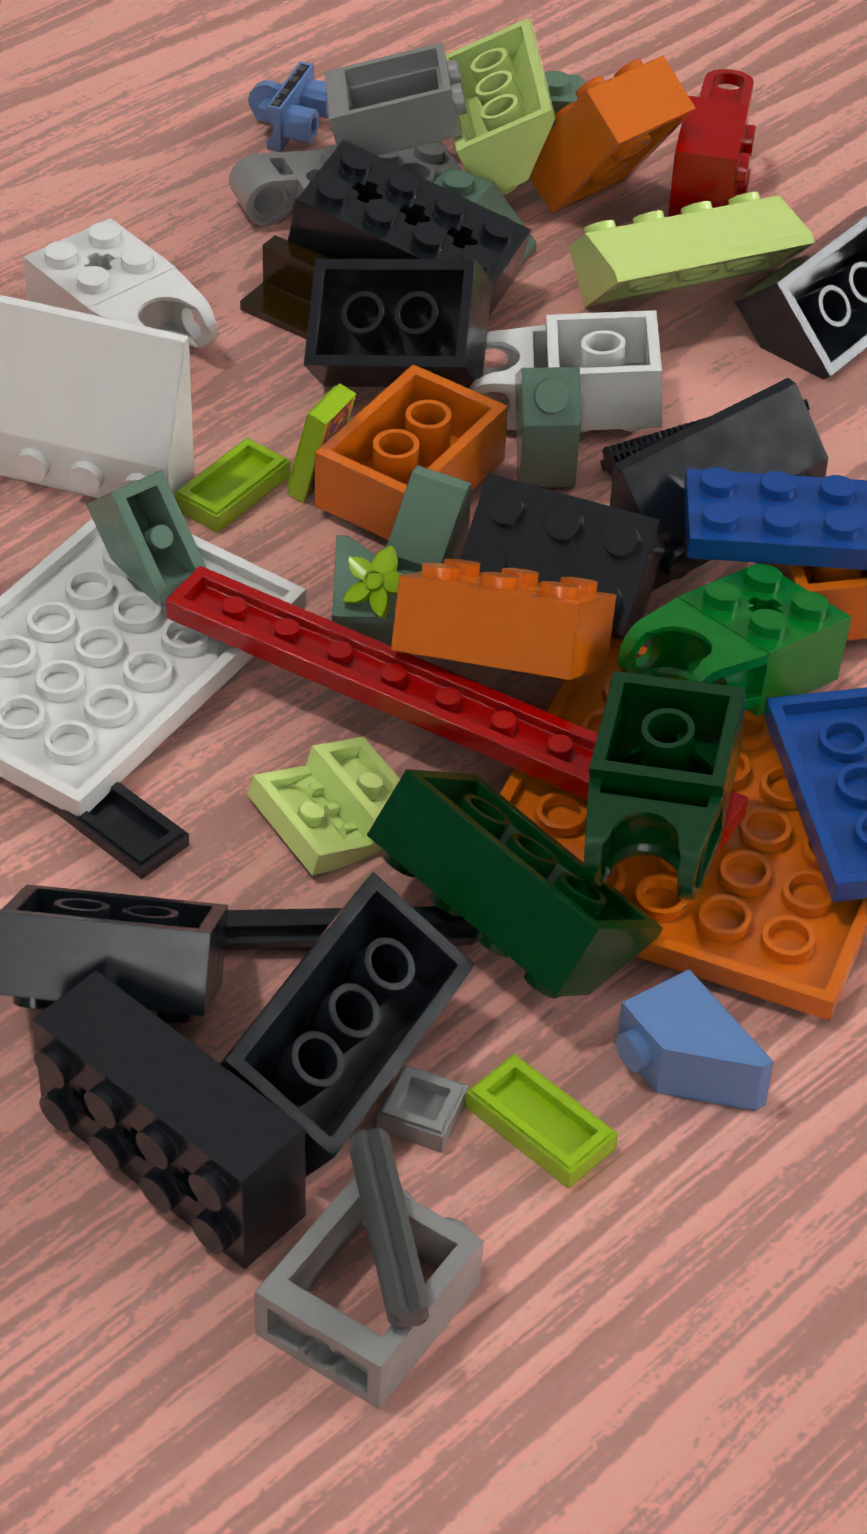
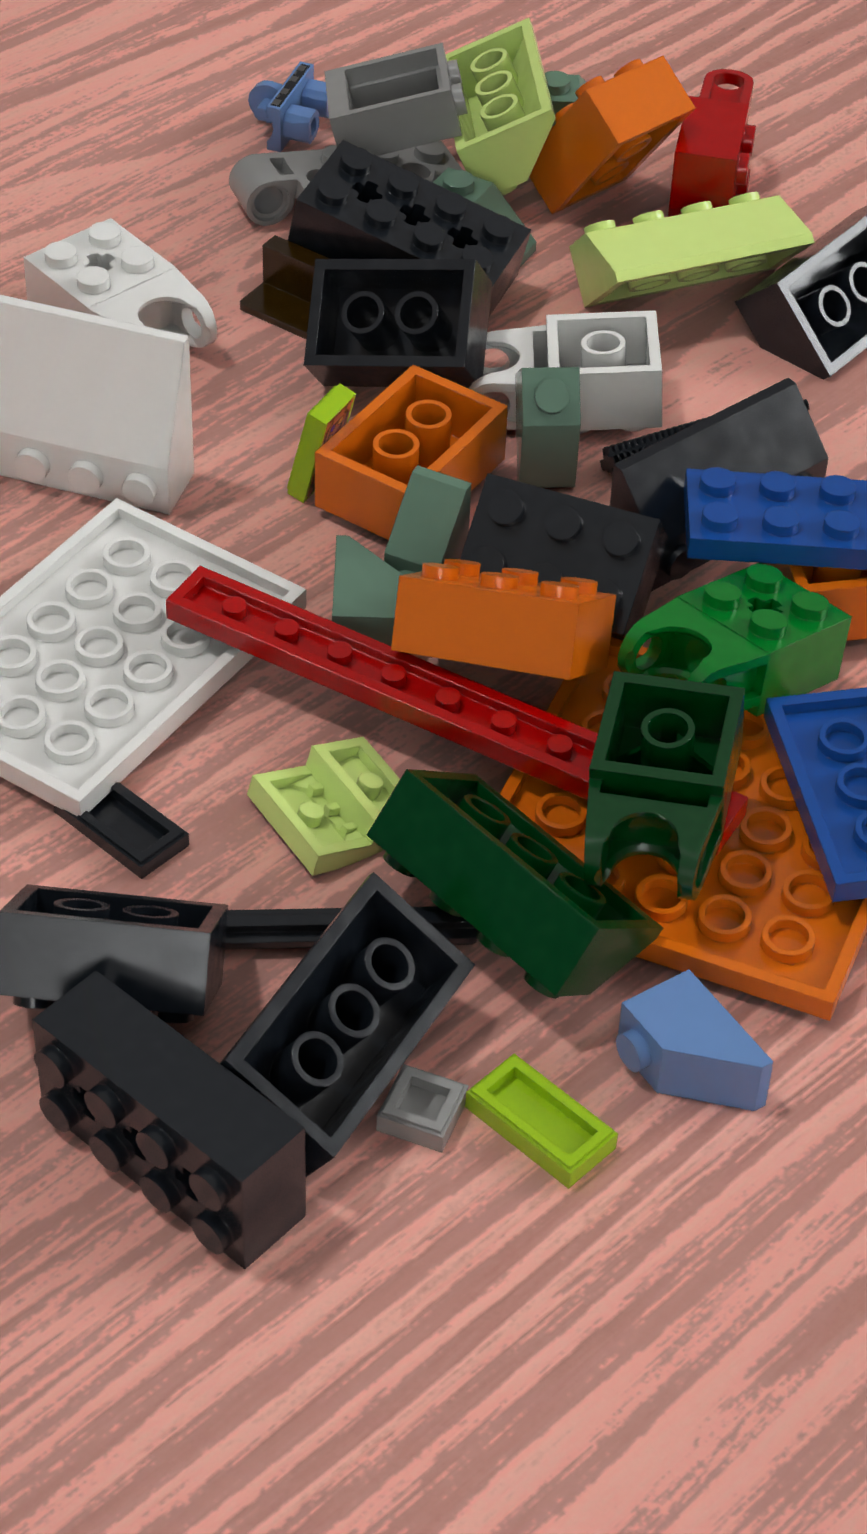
(147, 535): sand green slope -> none
(232, 484): lime tile -> none
(338, 1344): light grey window -> none
(375, 582): lime plant -> none
(389, 1228): dark grey axle -> none

